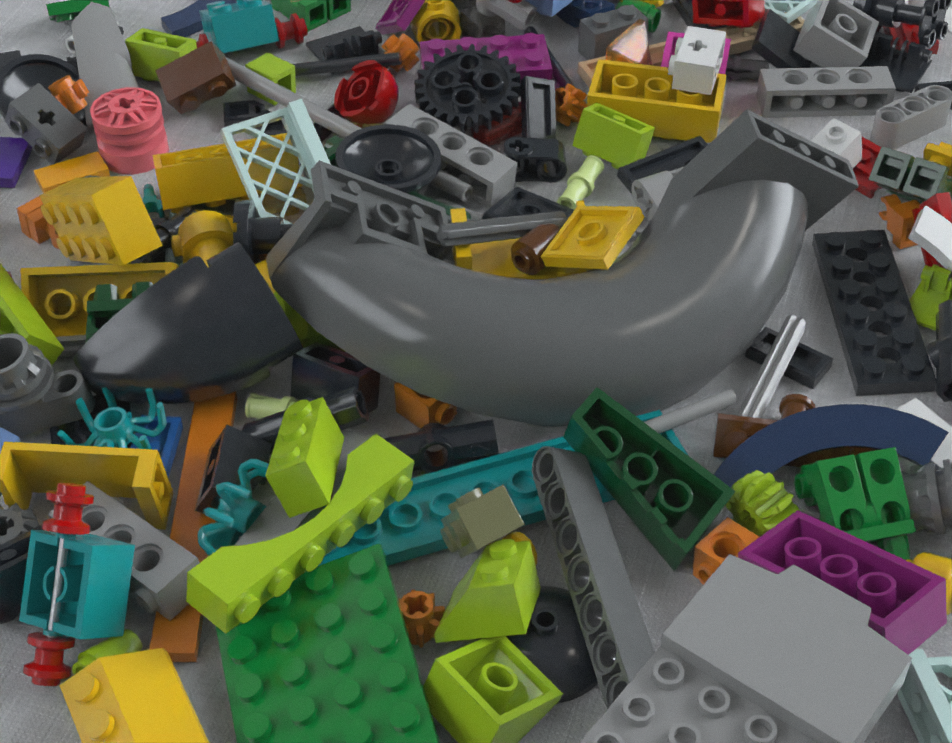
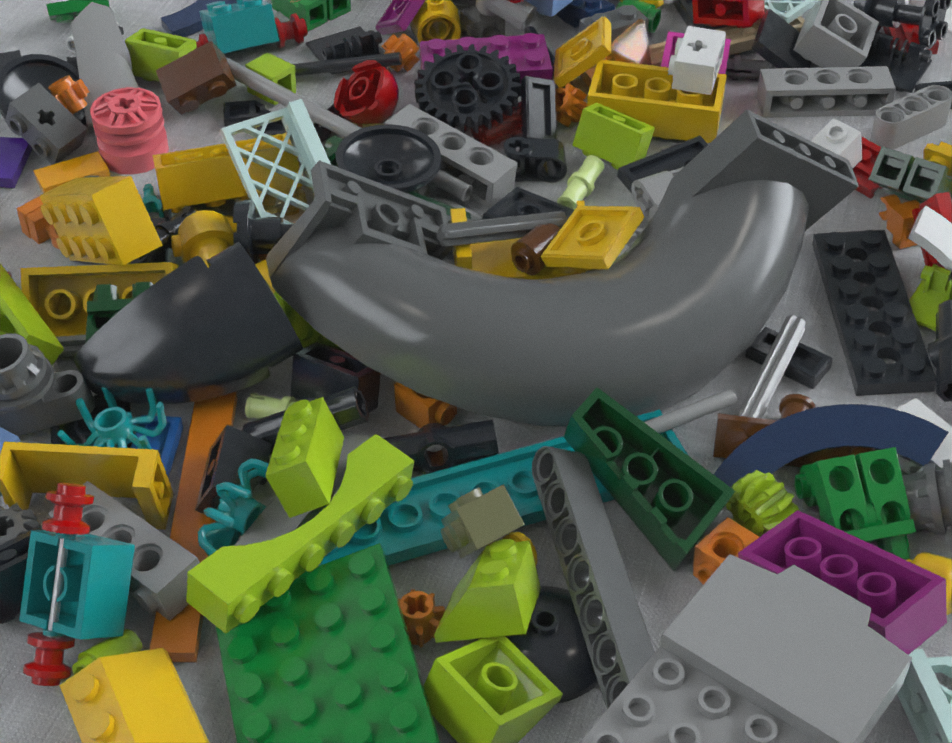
(582, 51): none -> yellow tile

